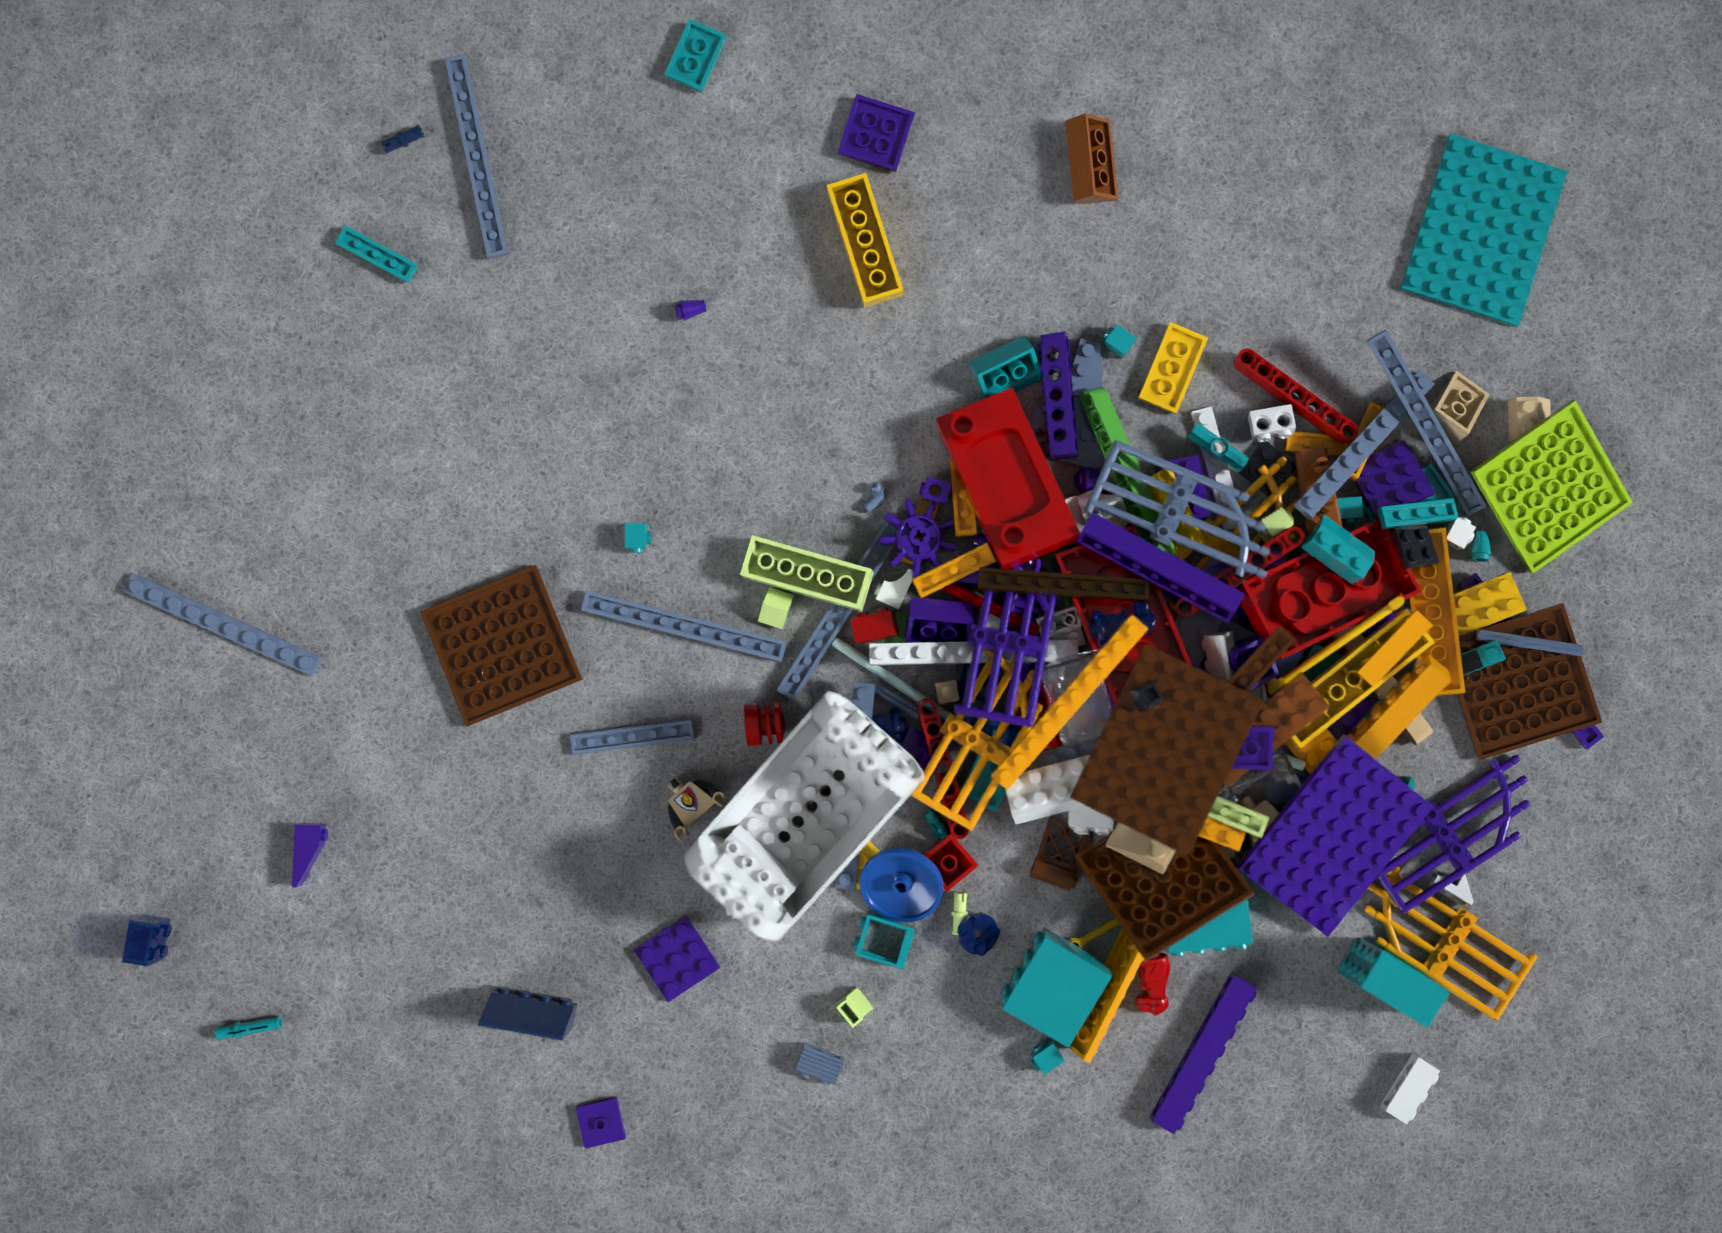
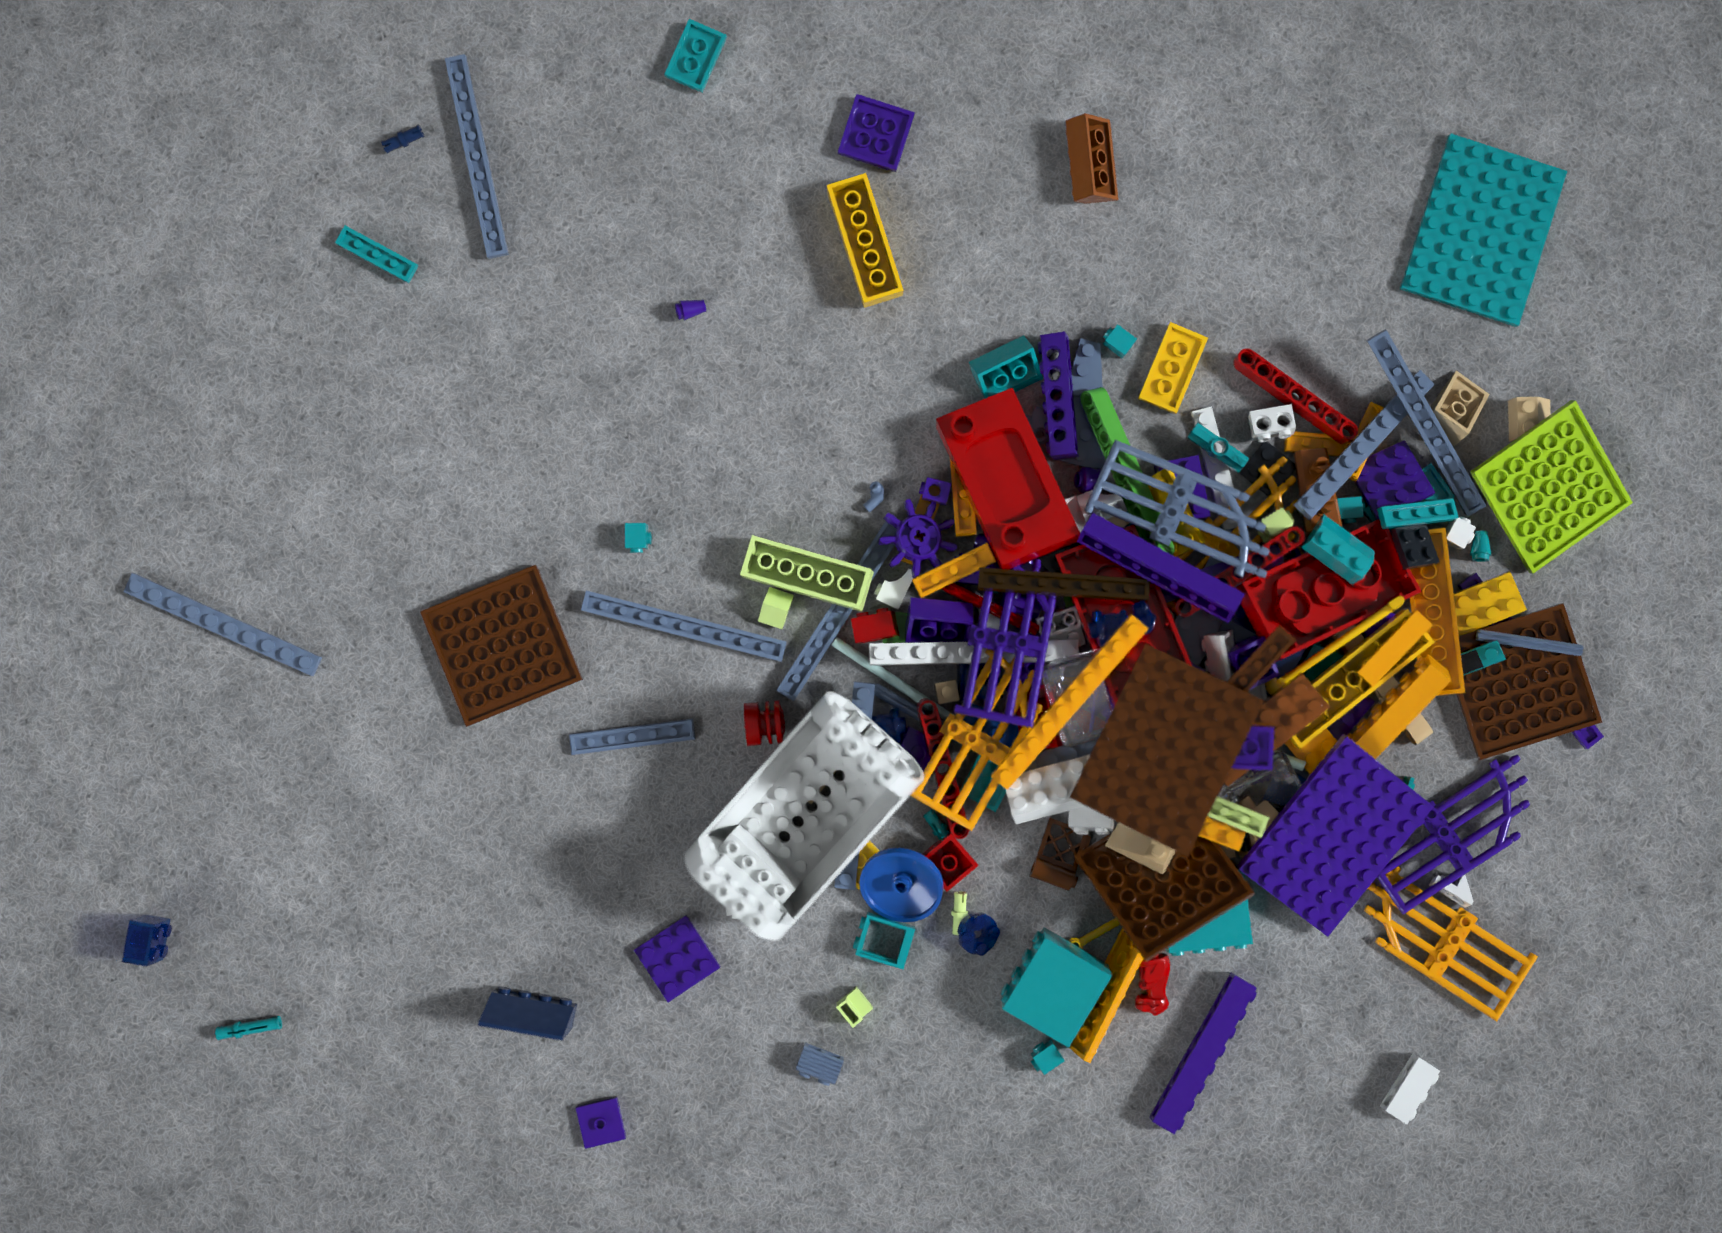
(308, 843): dark purple slope -> none
(690, 803): torso -> none
(1147, 697): black slope -> none
(1393, 982): teal brick -> none

